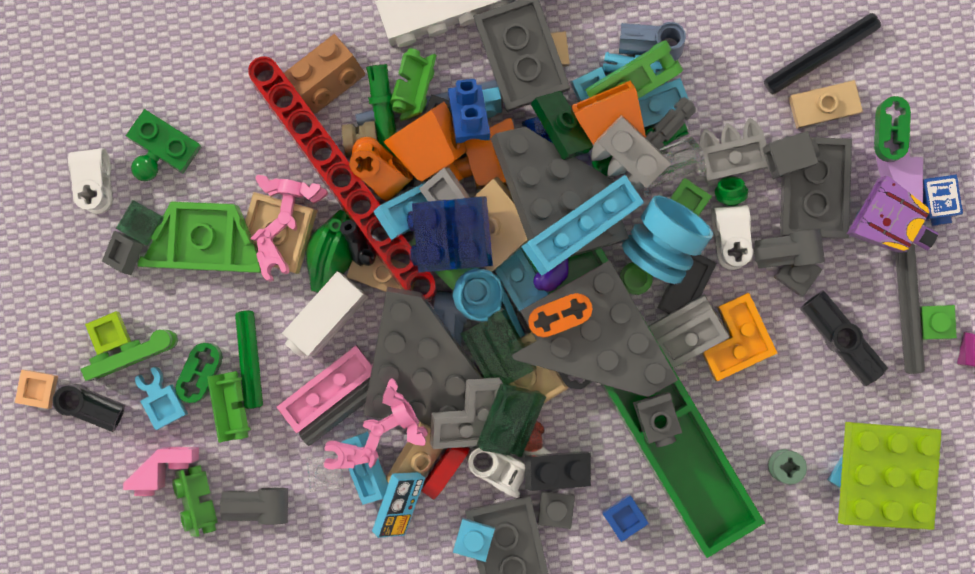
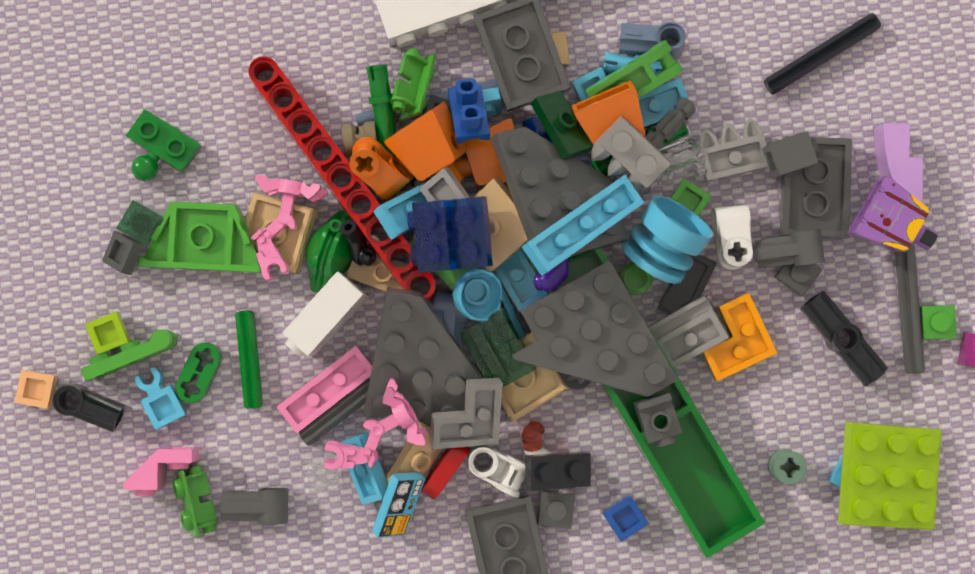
(90, 174): white piece -> none
(228, 407): bright green hinge -> none
(325, 73): medium nougat bracket -> none
(473, 540): medium azure plate -> none
(511, 420): clear green plate -> none
(556, 307): orange beam -> none
(731, 191): green plate -> none
(825, 104): tan plate -> none
(900, 129): green beam -> none
(942, 199): brick -> none

